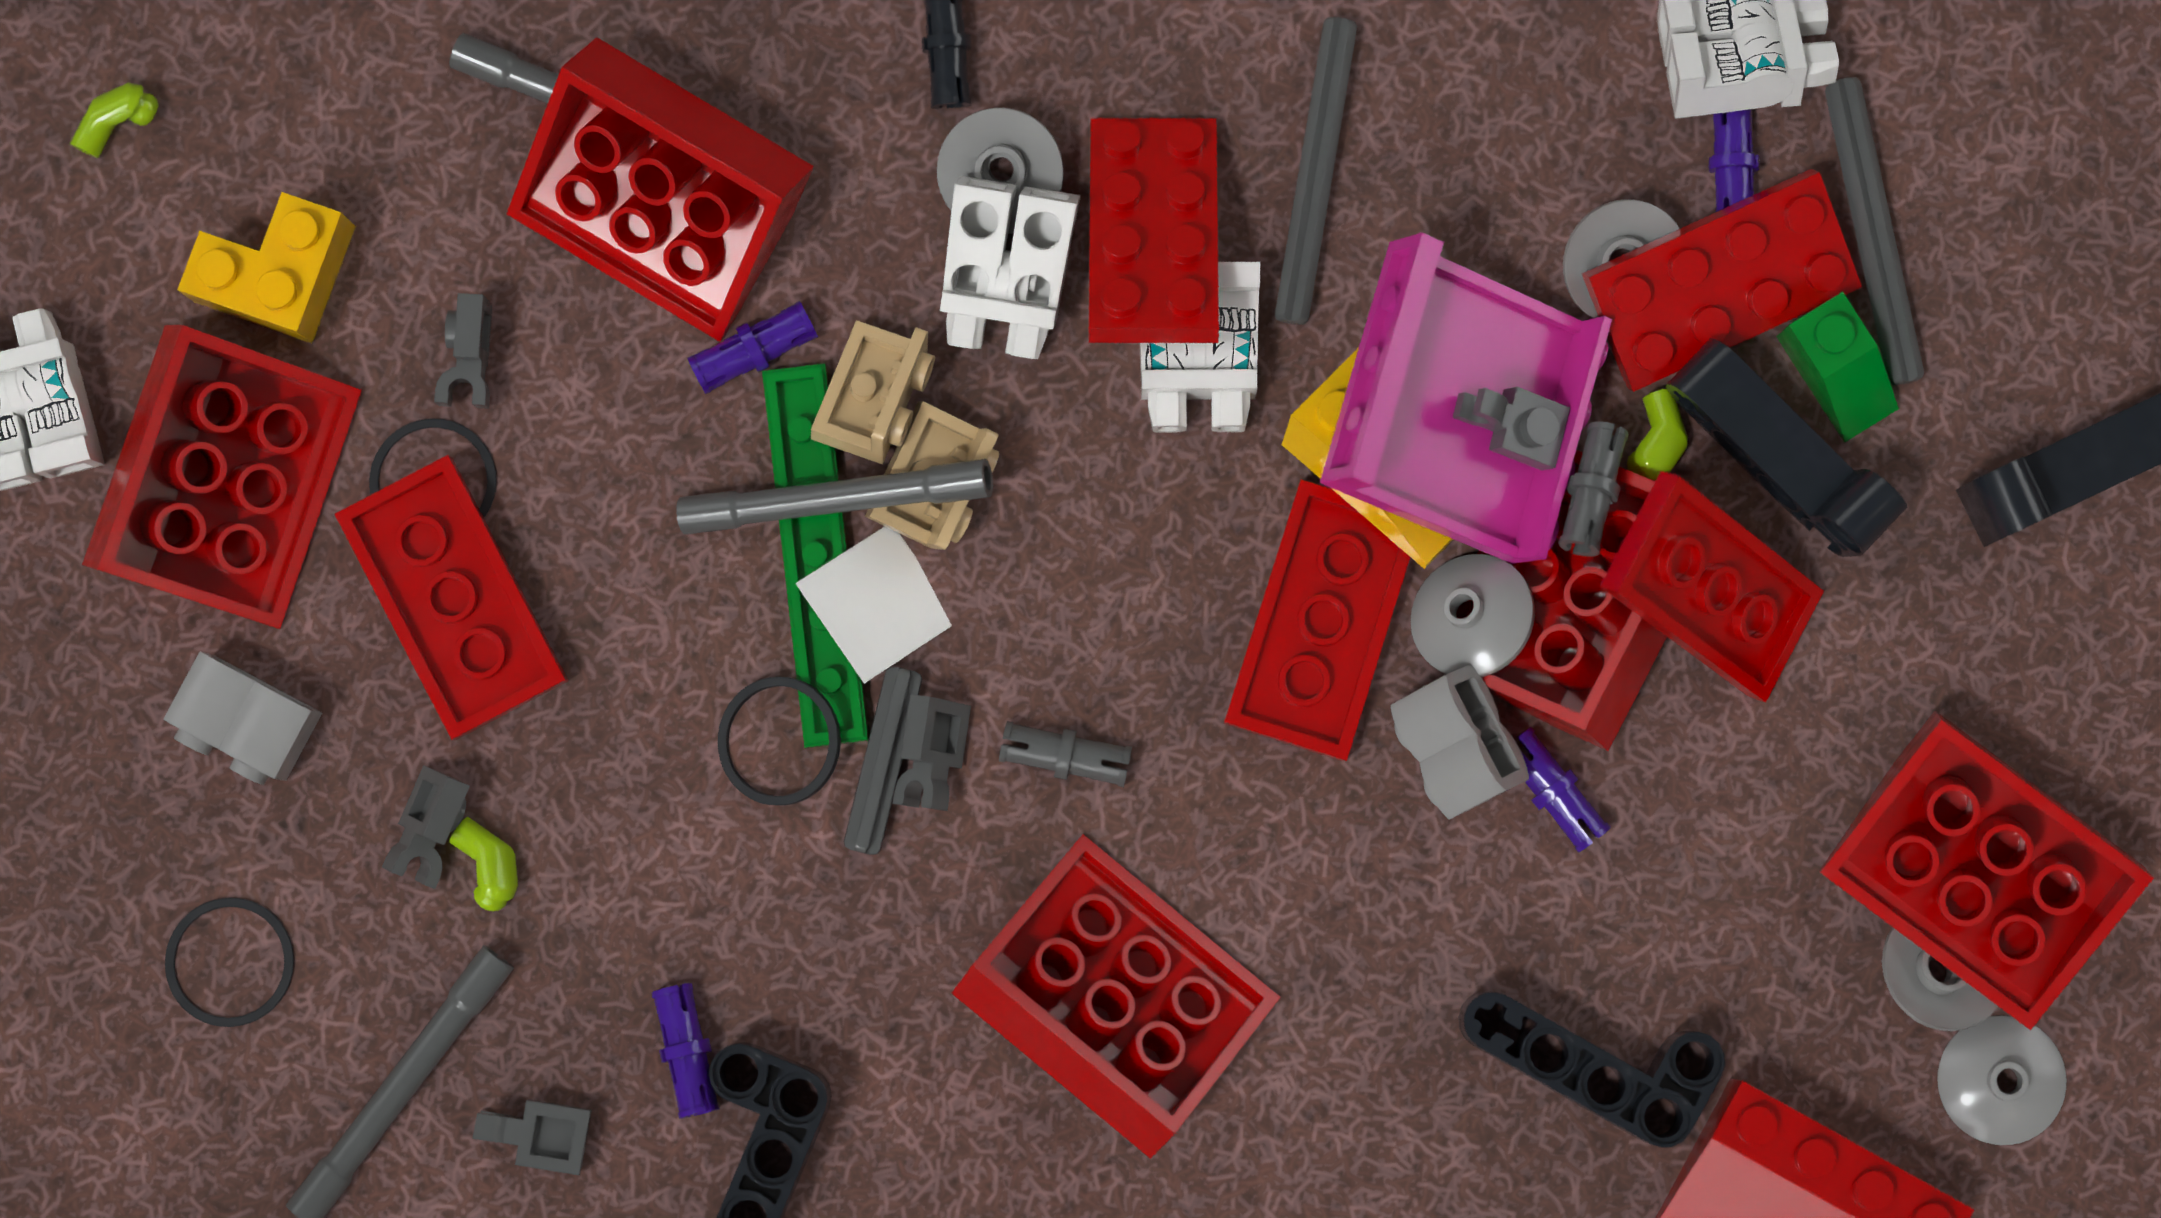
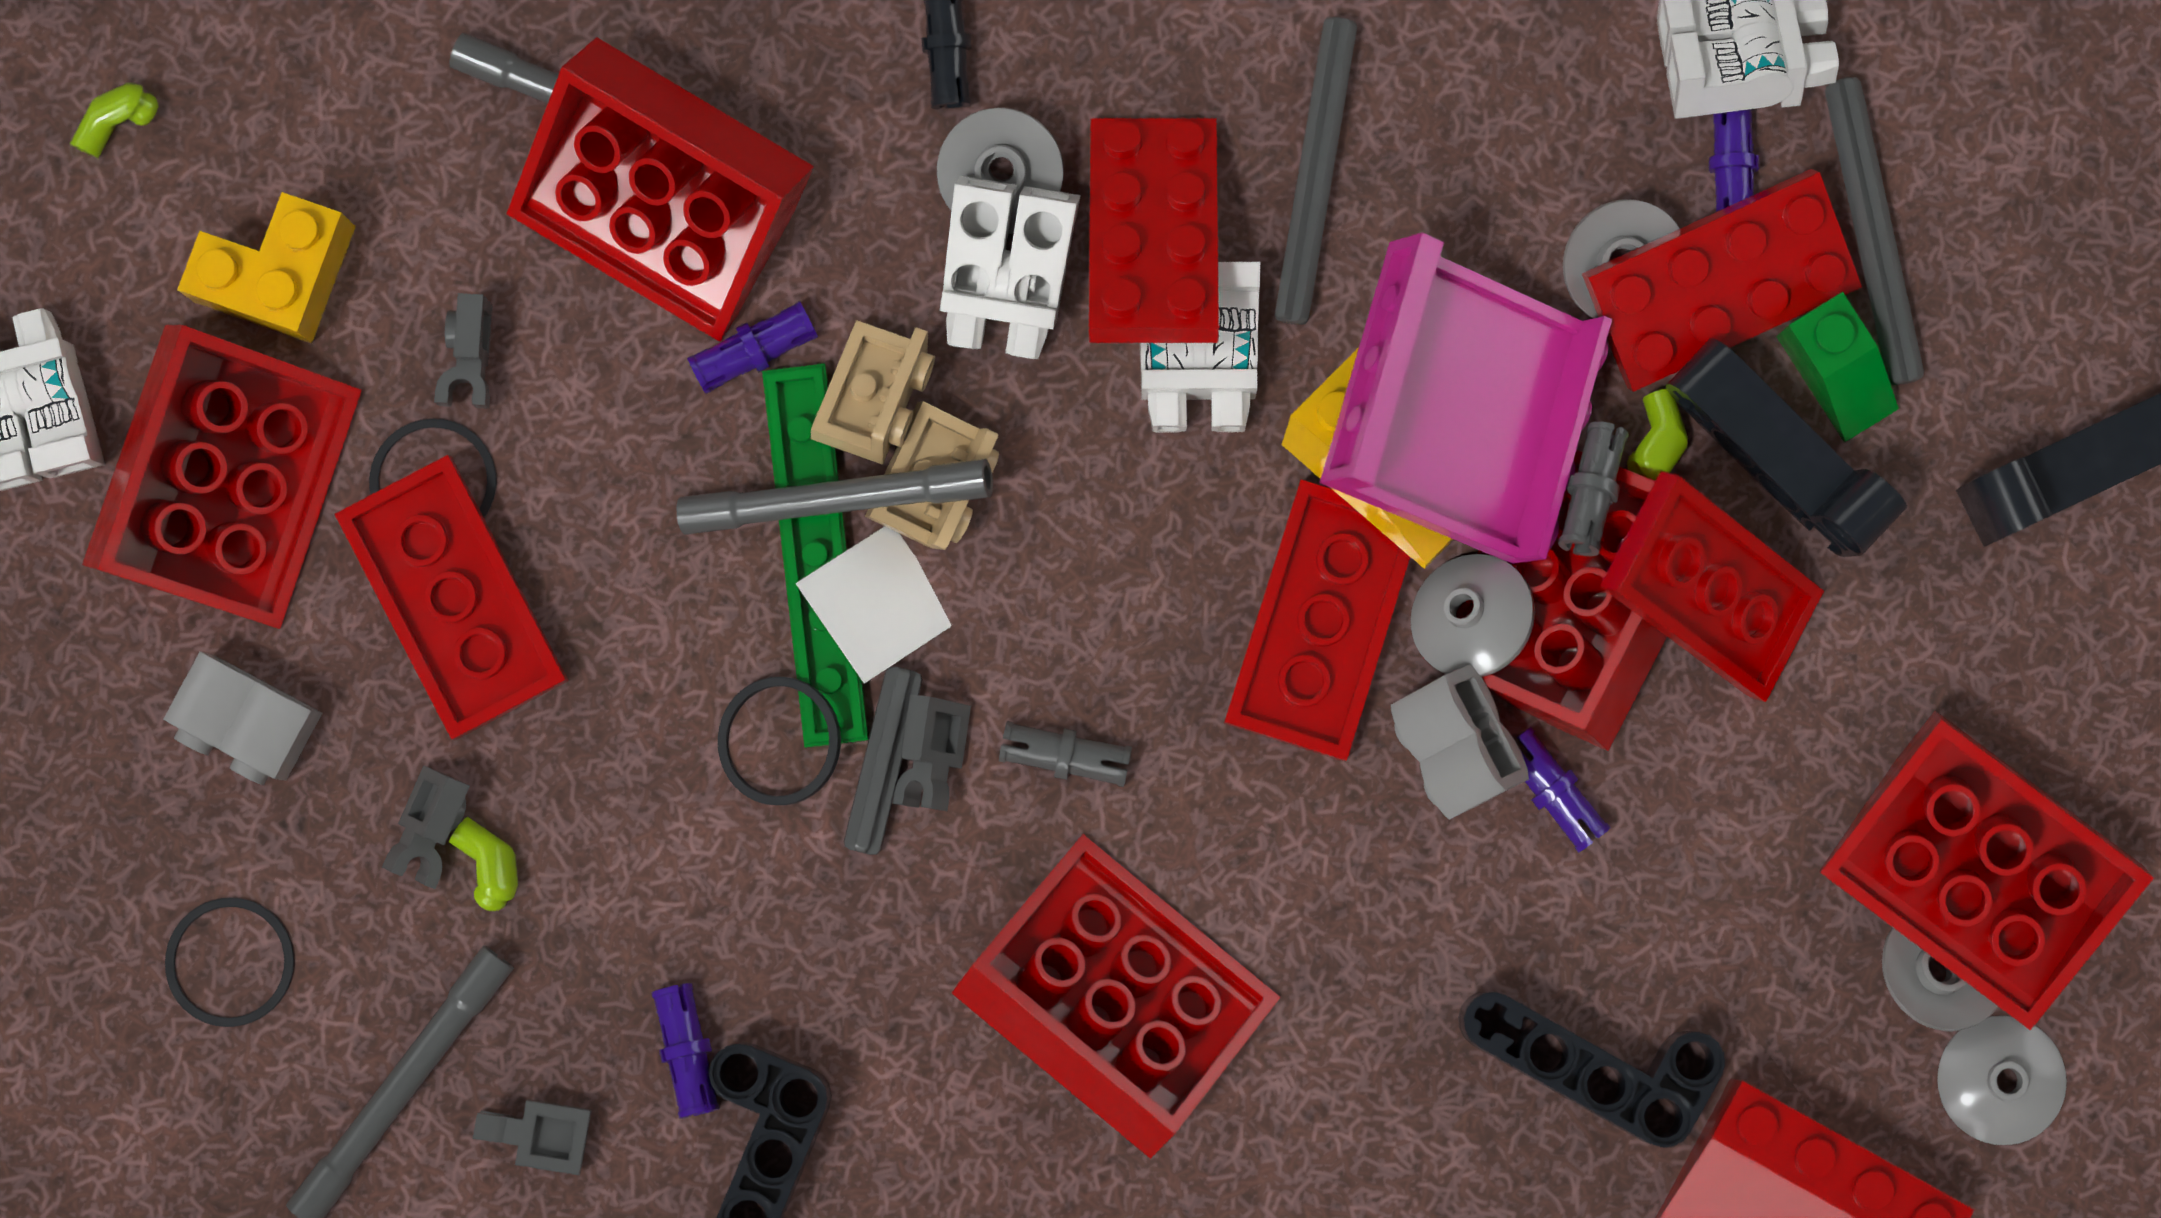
(1522, 423): dark grey plate -> none

